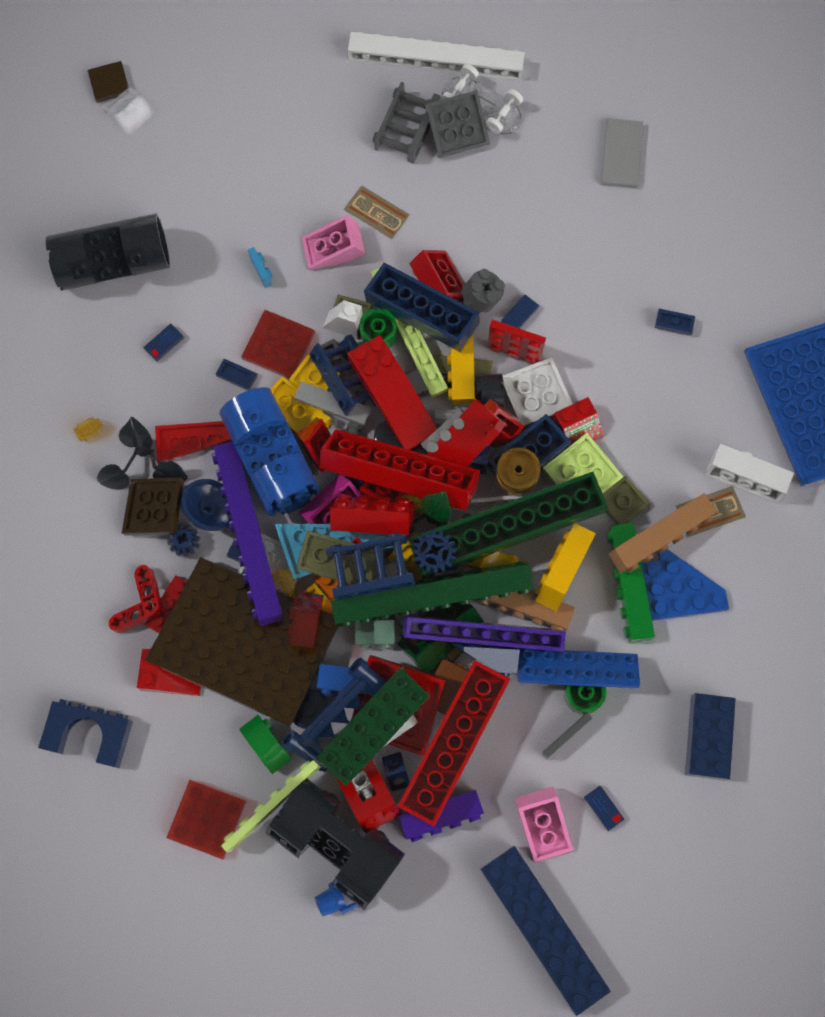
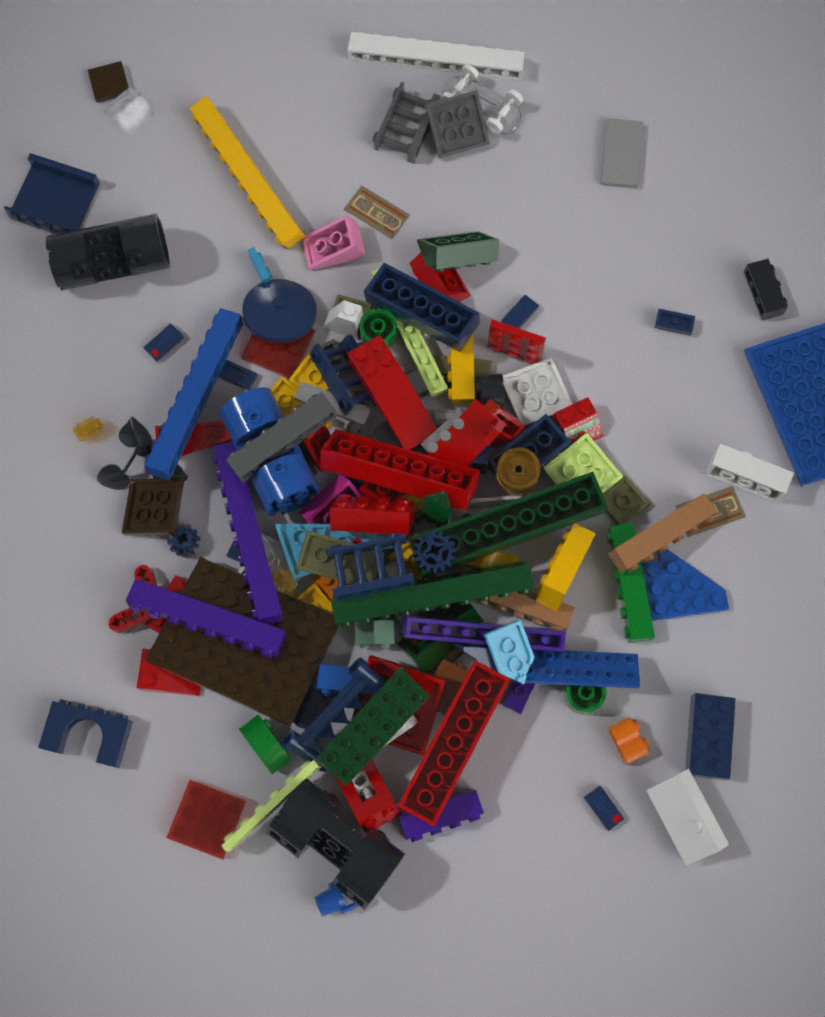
(54, 195): none -> dark blue panel
(193, 395): none -> blue brick
(201, 496): dark blue dish -> none
(205, 618): none -> dark purple brick
(247, 172): none -> yellow brick
(279, 311): none -> dark blue dish
(282, 436): none -> dark grey brick
(306, 617): clear red brick -> none
(395, 769): dark blue bracket -> none
(459, 250): none -> slope
(483, 291): dark grey brick -> none
(510, 650): none -> medium azure tile
(518, 696): none -> dark purple plate
(544, 824): bright pink slope -> none
(545, 930): dark blue brick -> none
(566, 735): dark grey tile -> none
(628, 741): none -> orange brick
(687, 817): none -> white brick
(765, 289): none -> black brick

